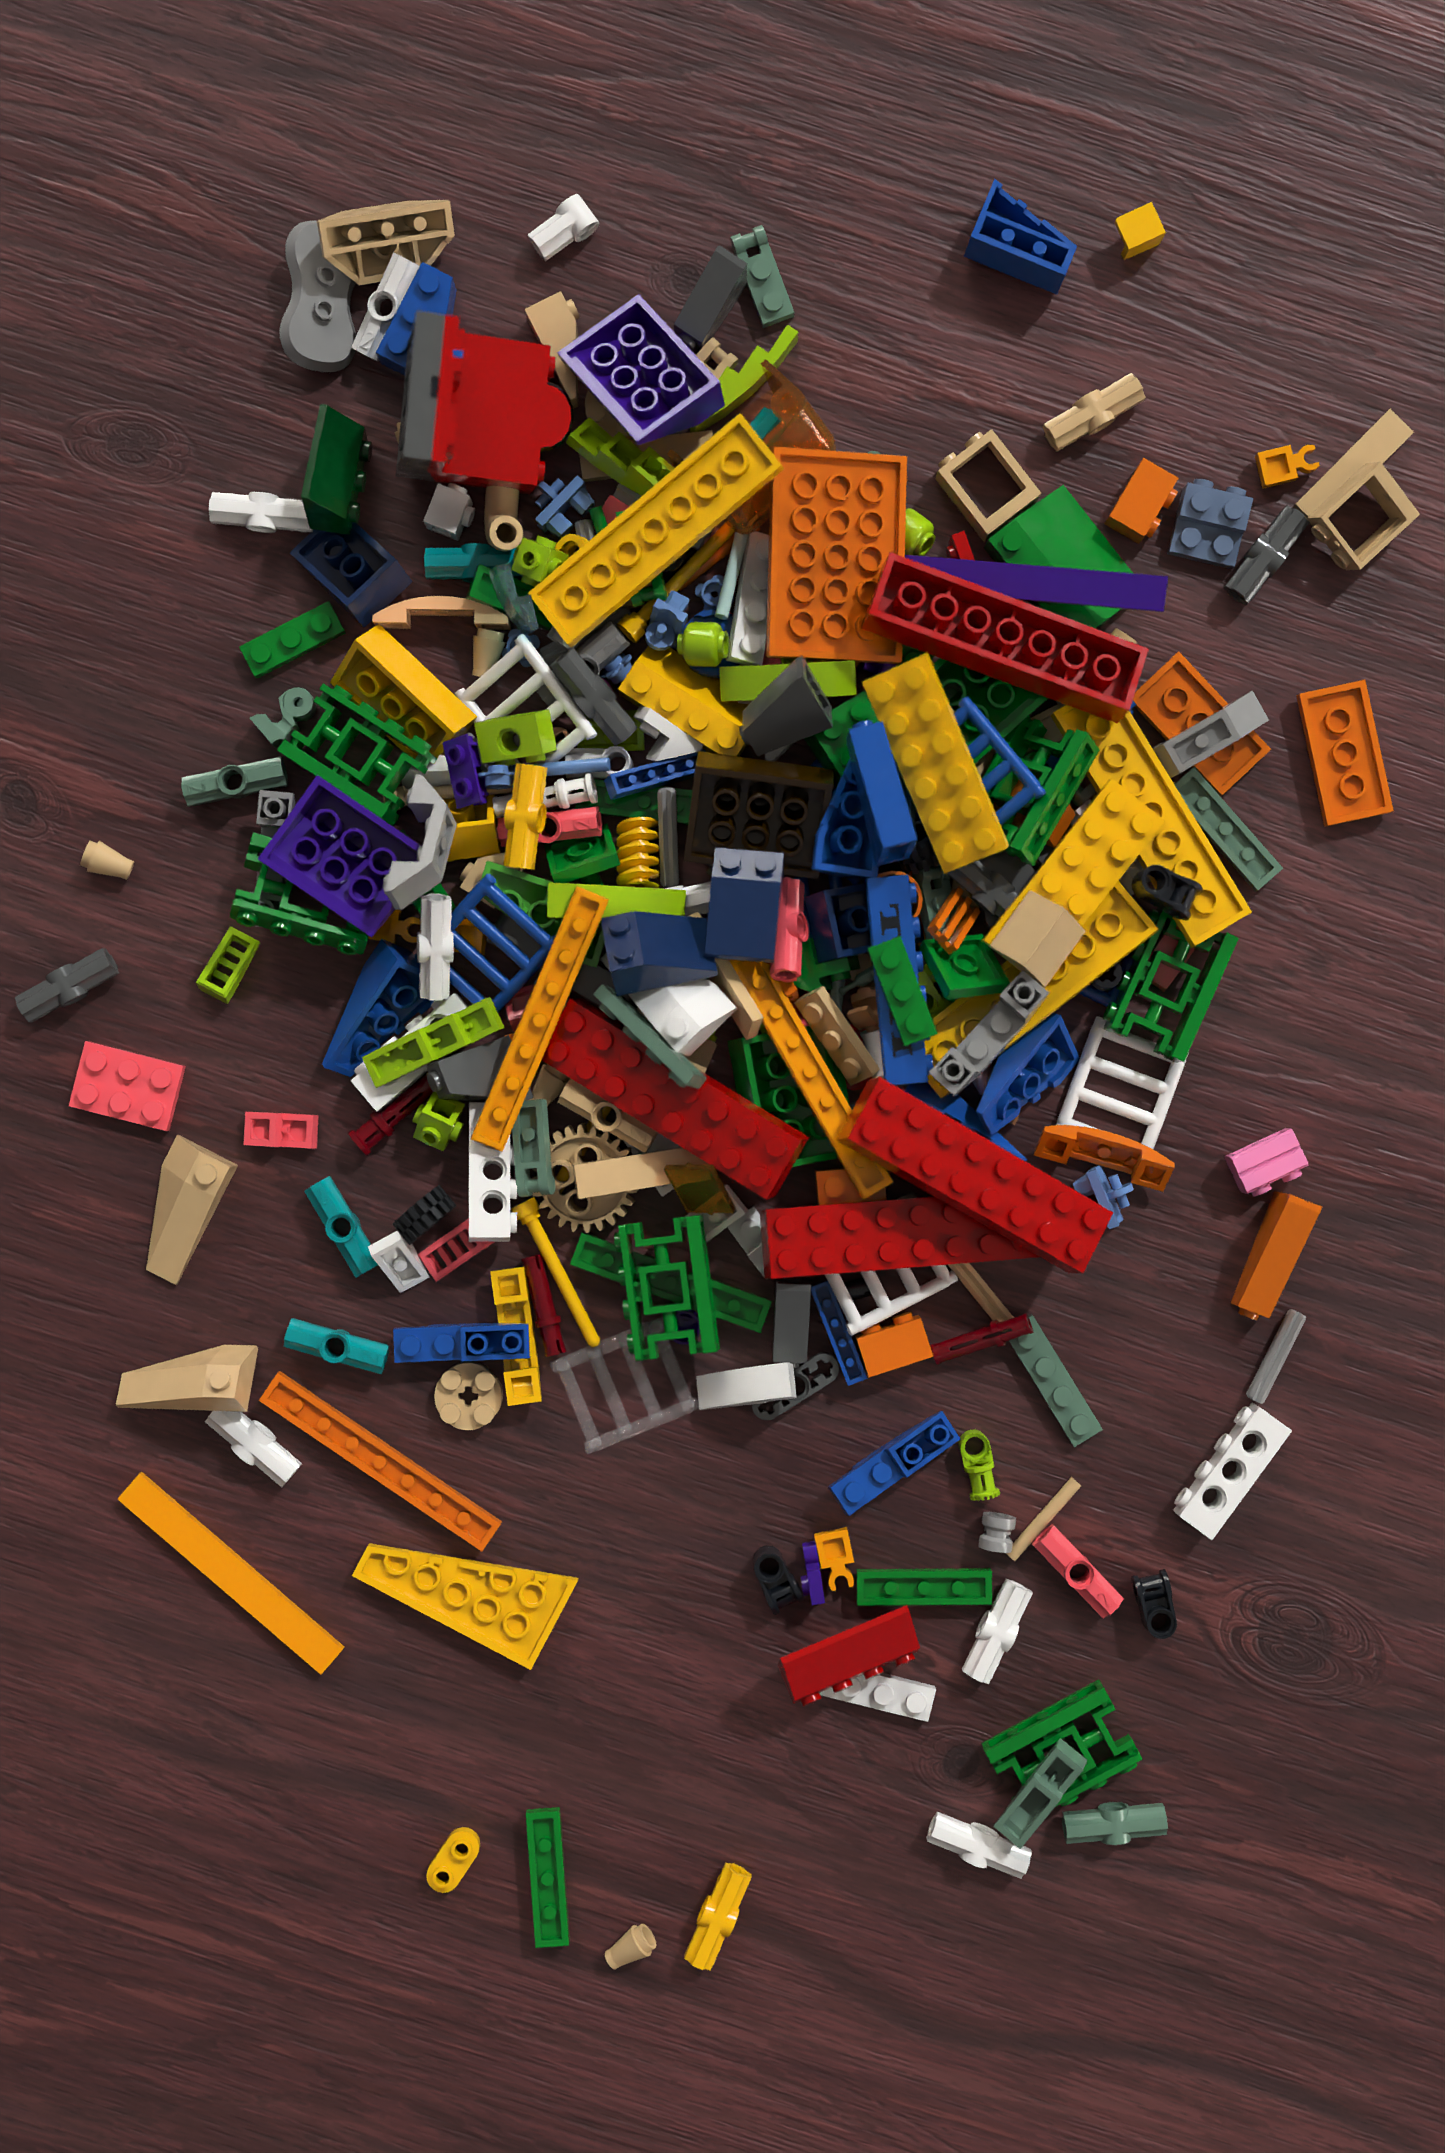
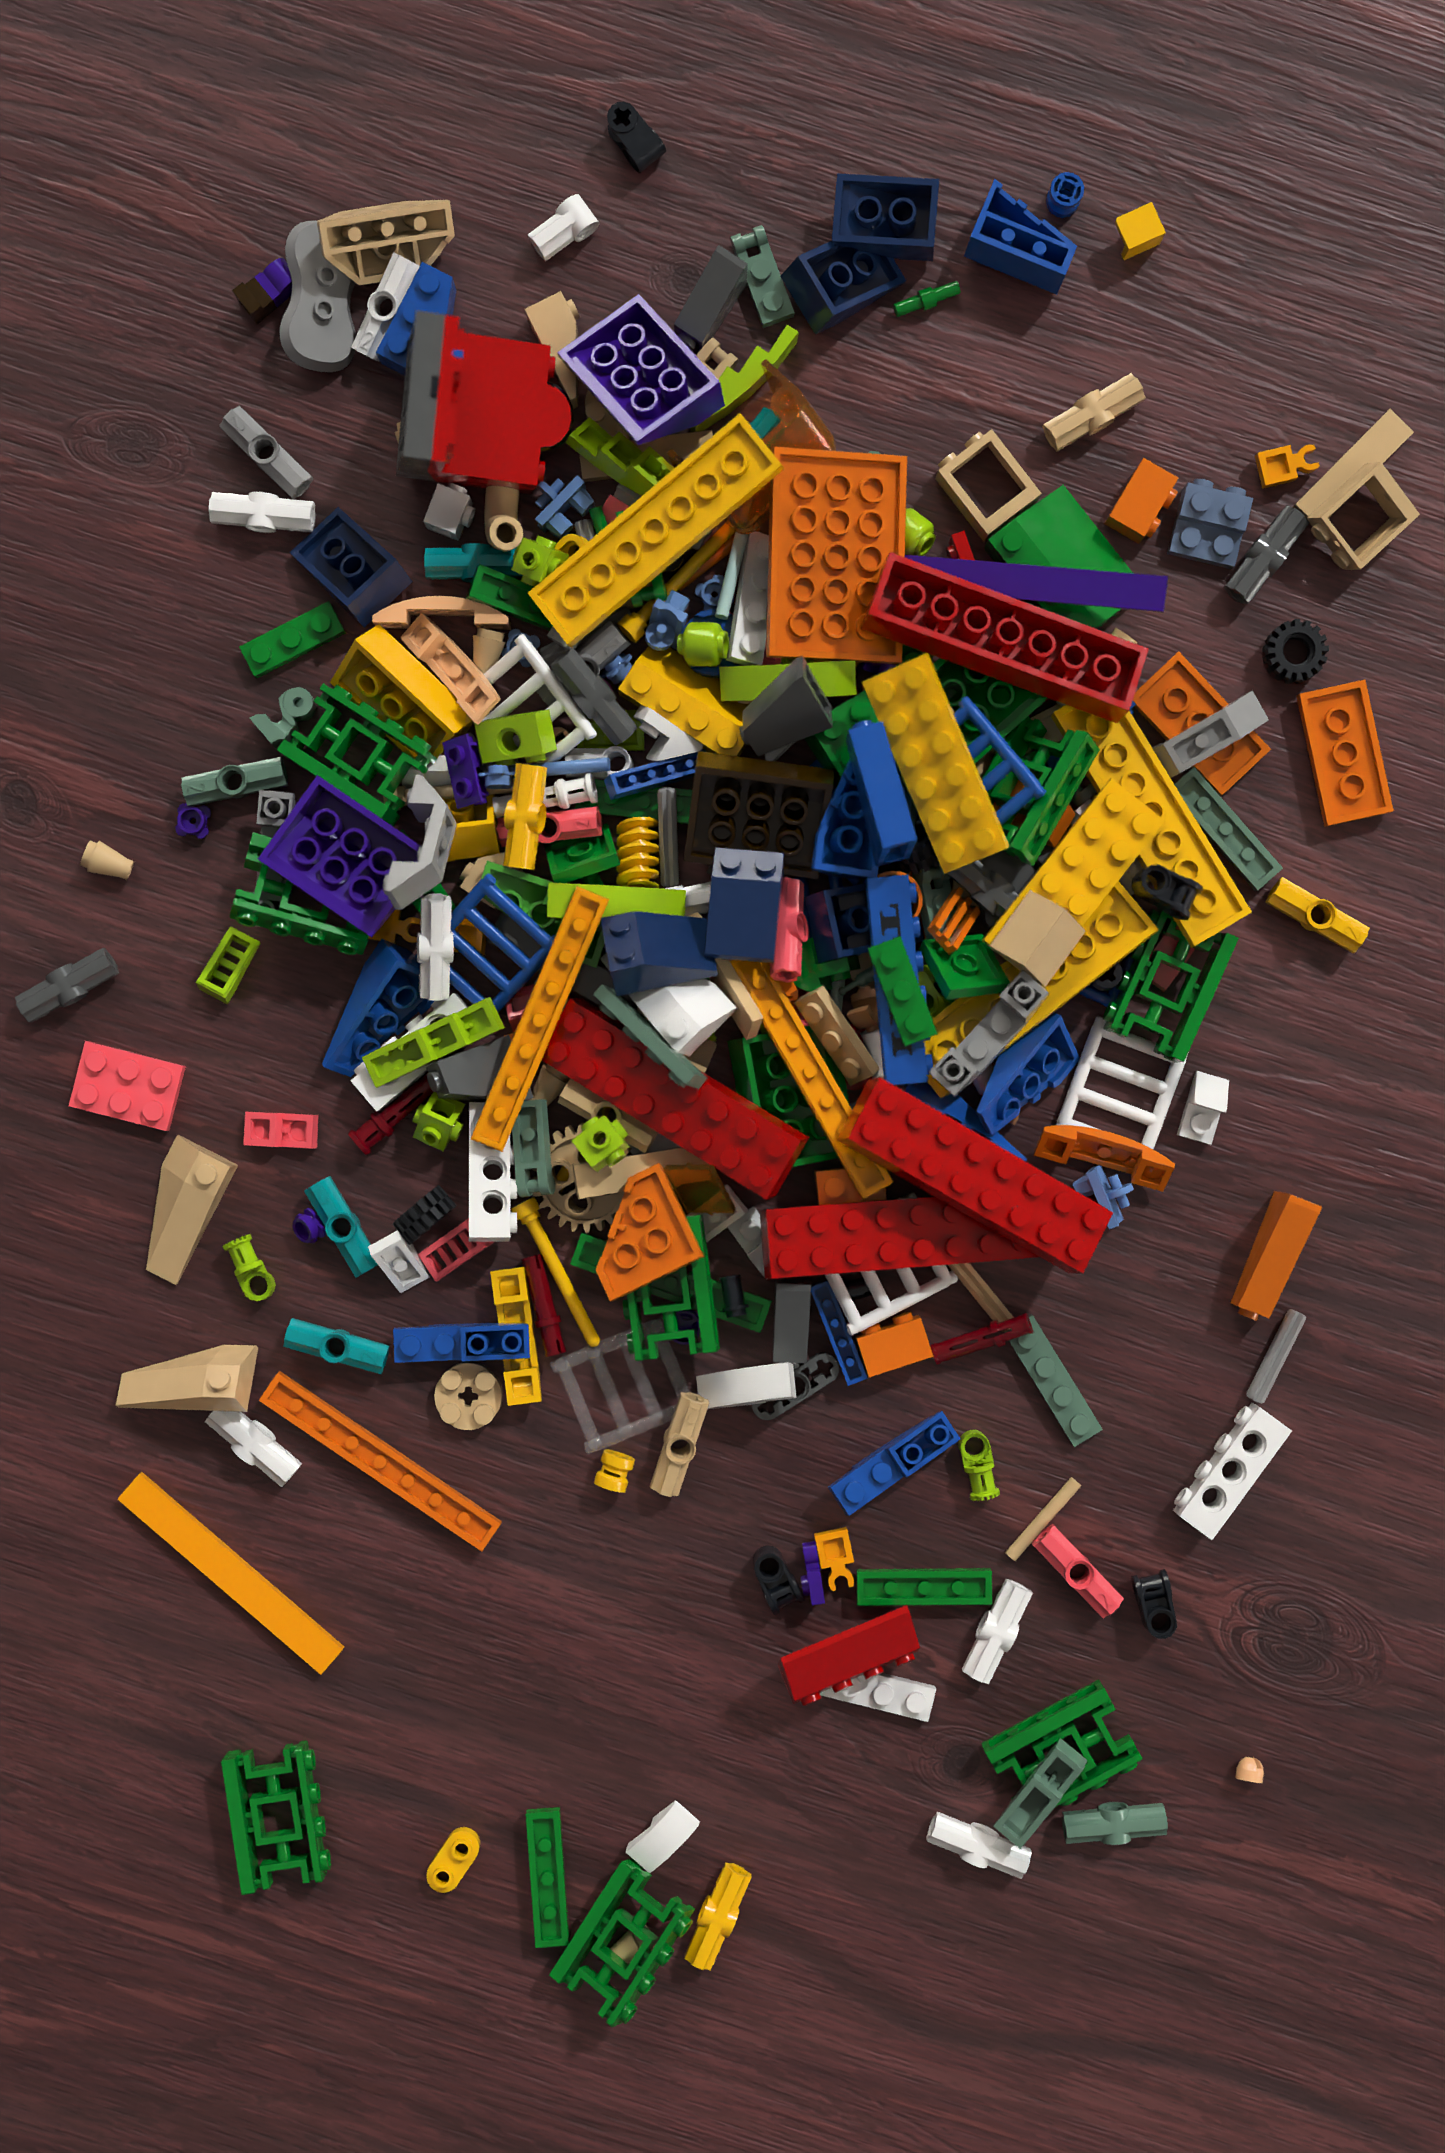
(184, 825): none -> dark purple plate
(248, 1267): none -> lime connector
(248, 1818): none -> green fence
(253, 439): none -> light grey piece
(265, 290): none -> leg
(308, 1226): none -> dark purple plate
(335, 472): dark green slope -> none
(452, 666): none -> light nougat slope
(488, 1602): yellow wing -> none
(517, 608): clear light blue slope -> none
(590, 1142): none -> lime brick
(599, 1929): none -> green fence
(614, 1471): none -> yellow wheel
(637, 140): none -> black piece
(646, 1236): none -> orange plate
(664, 1836): none -> white slope
(684, 1426): none -> tan piece
(733, 1296): none -> black pin
(838, 282): none -> dark blue slope
(886, 215): none -> dark blue slope
(926, 298): none -> green bar
(997, 1529): light grey wheel -> none
(1063, 202): none -> blue wheel
(1203, 1107): none -> white slope
(1250, 1770): none -> light nougat hinge
(1266, 1162): bright pink brick -> none
(1315, 651): none -> black tyre
(1335, 926): none -> yellow piece

